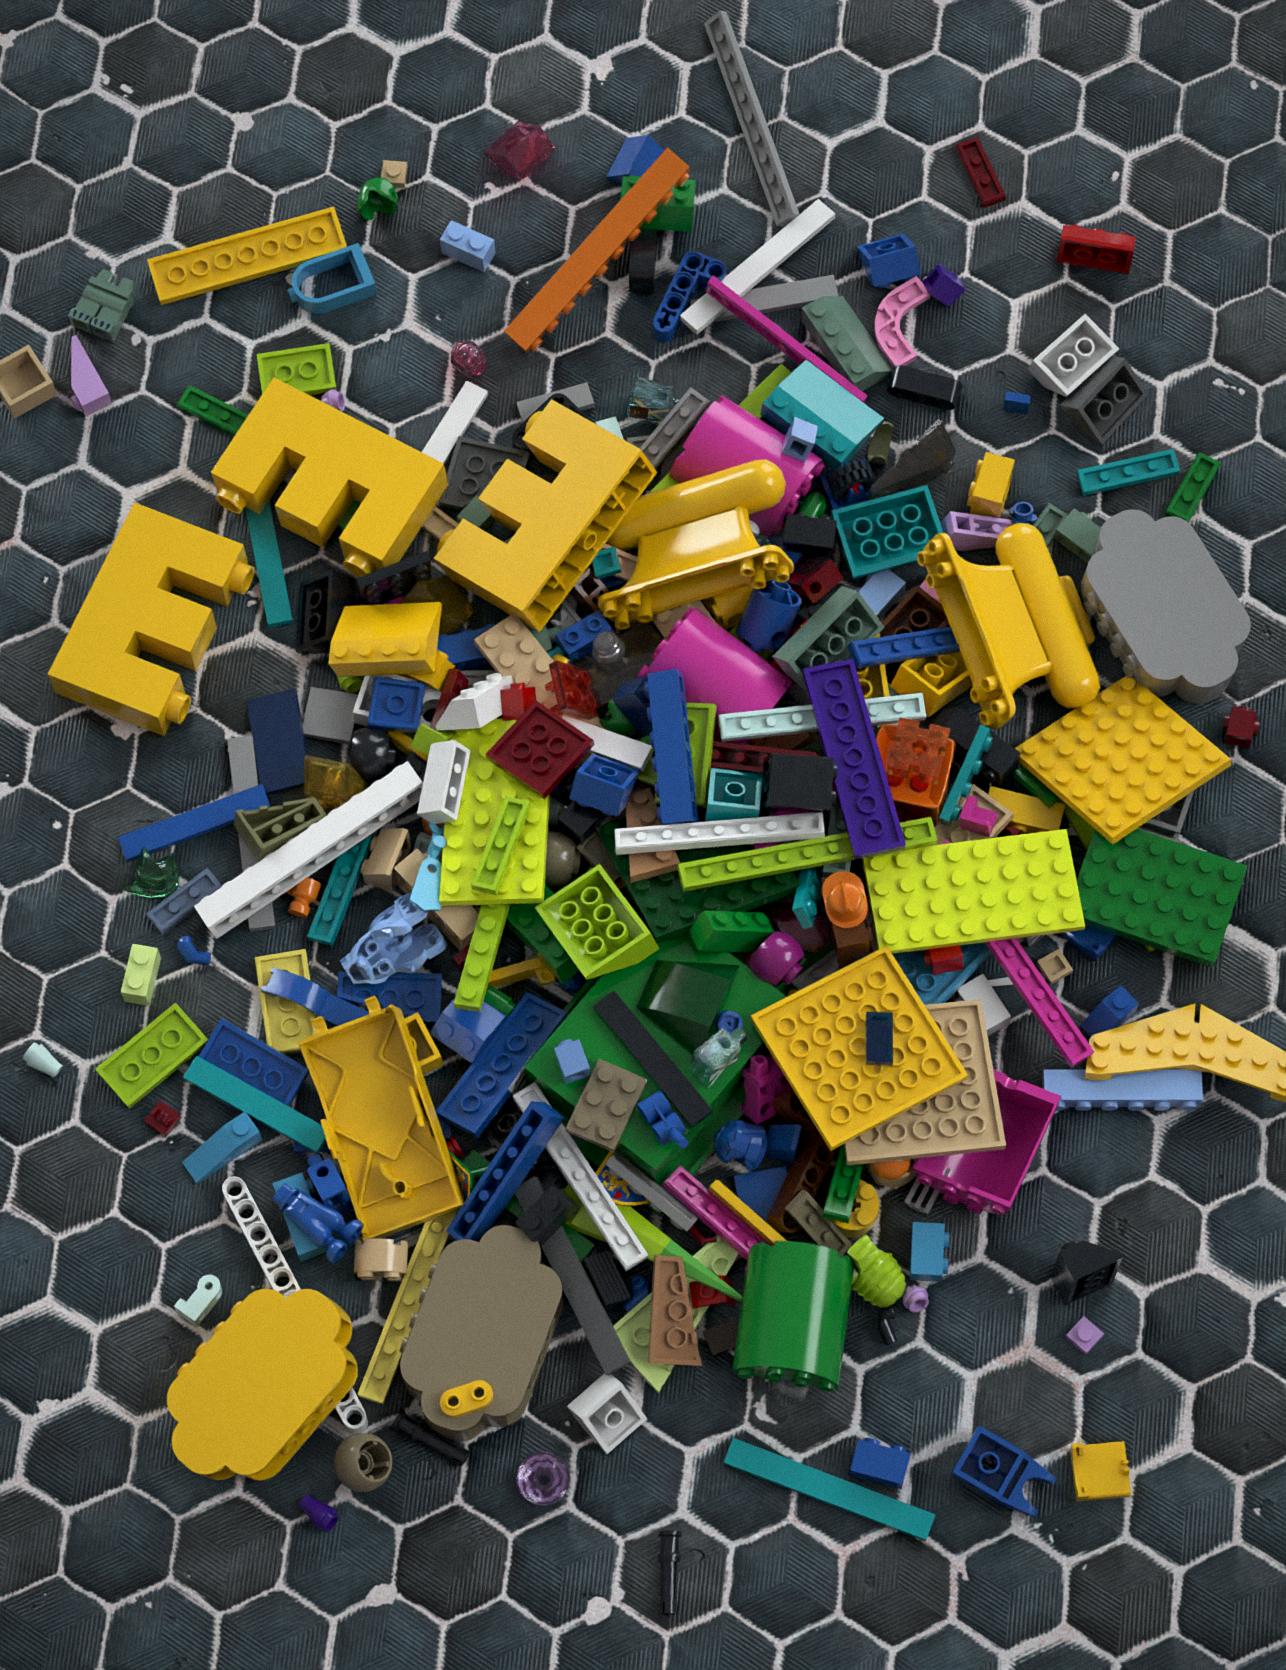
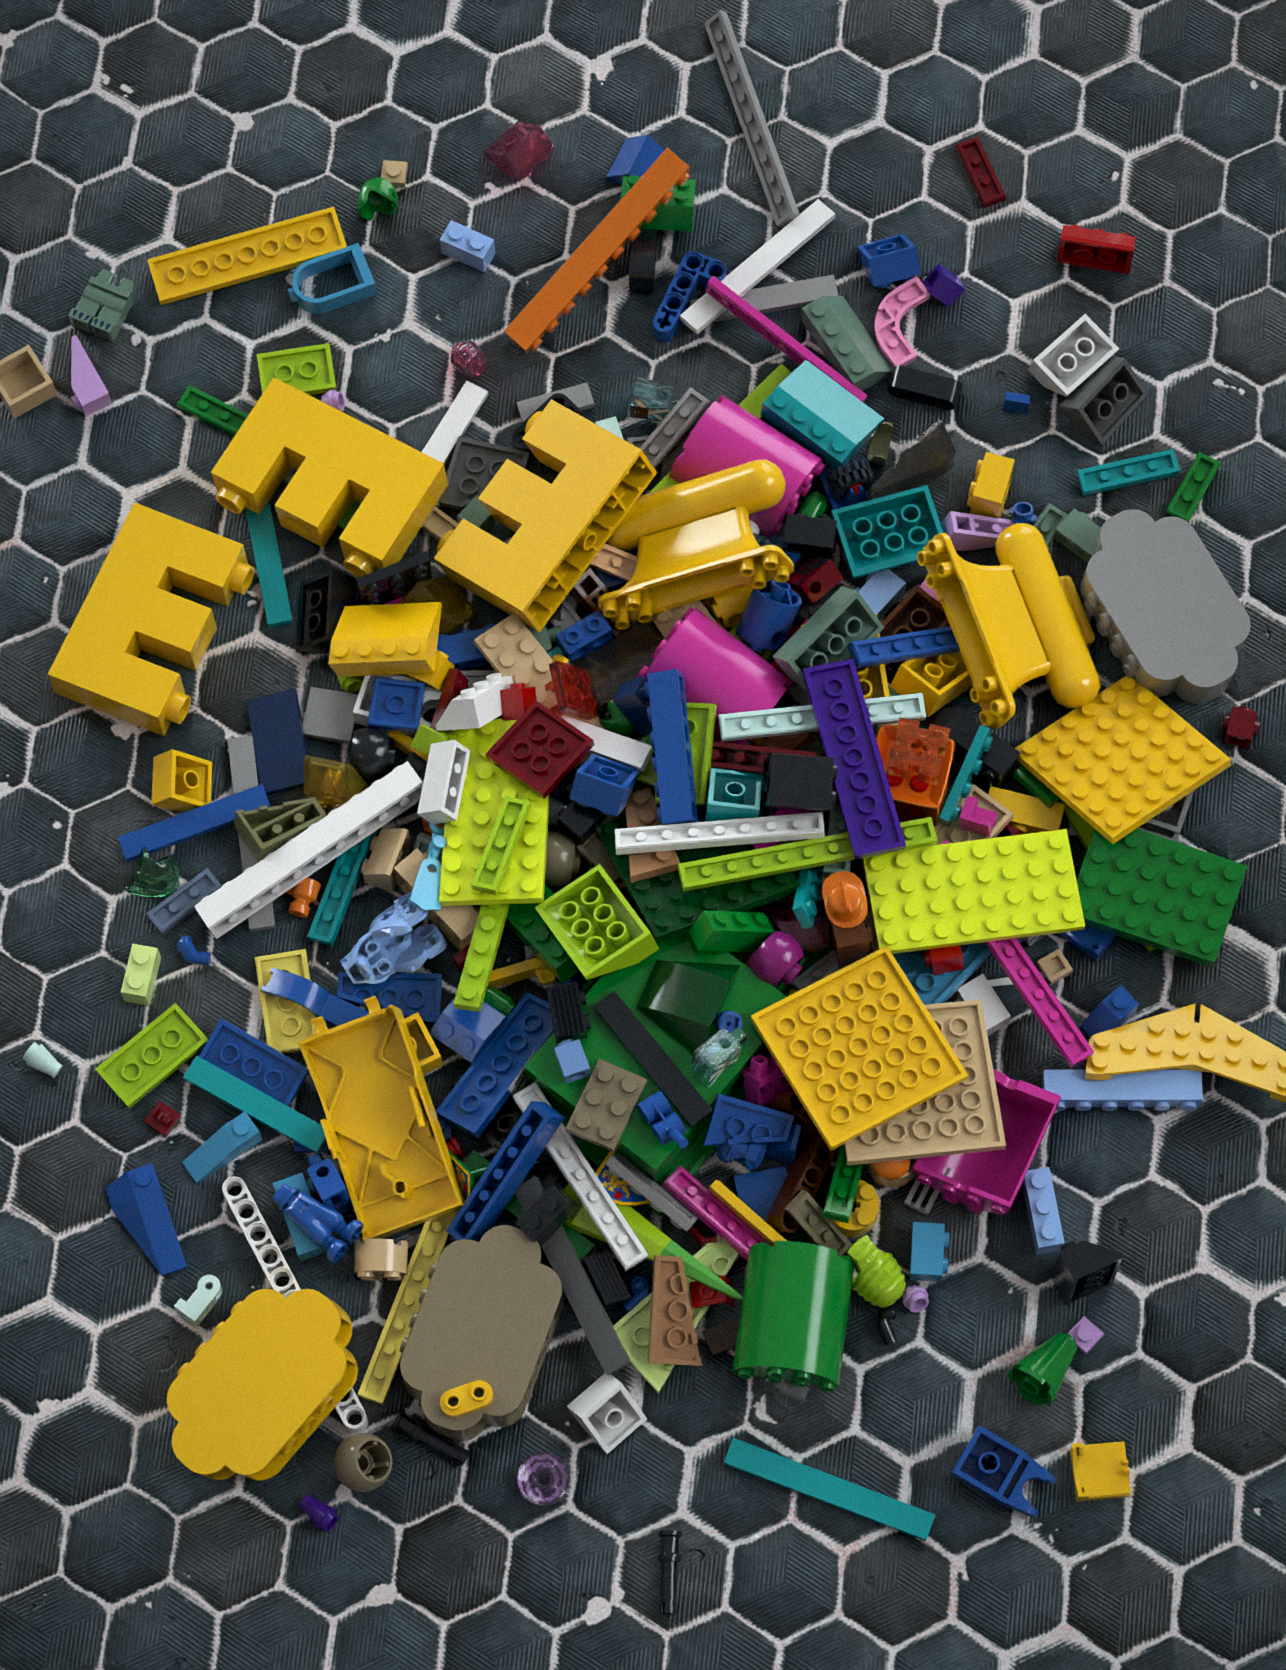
(144, 1213): none -> blue wedge
(181, 781): none -> yellow slope
(567, 1012): none -> black brick
(606, 563): teal plate -> none
(607, 648): clear cone -> none
(743, 1121): none -> blue wing
(799, 439): medium blue brick -> none
(879, 1038): clear blue tile -> none
(880, 1463): blue brick -> none
(1042, 1211): none -> light blue brick
(1044, 1369): none -> green cone

